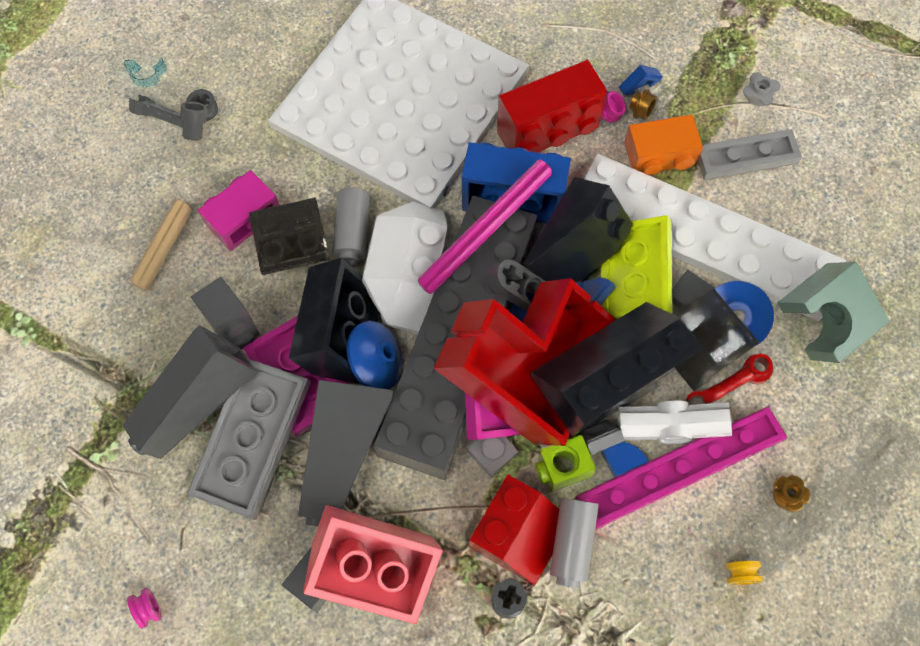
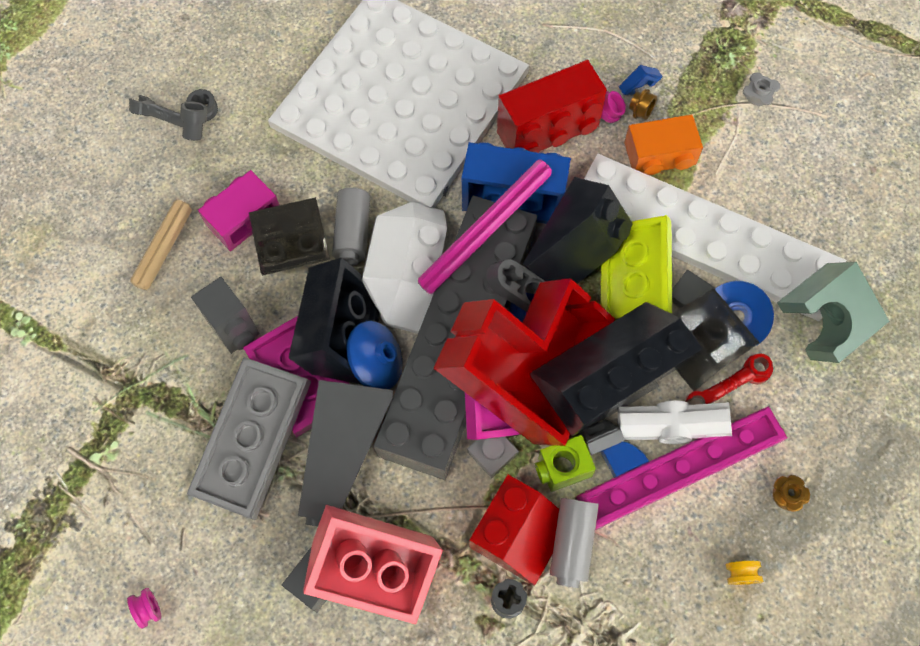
(159, 68): clear light blue piece -> none
(187, 392): dark grey slope -> none
(597, 288): blue tile -> none
(749, 154): light grey plate -> none

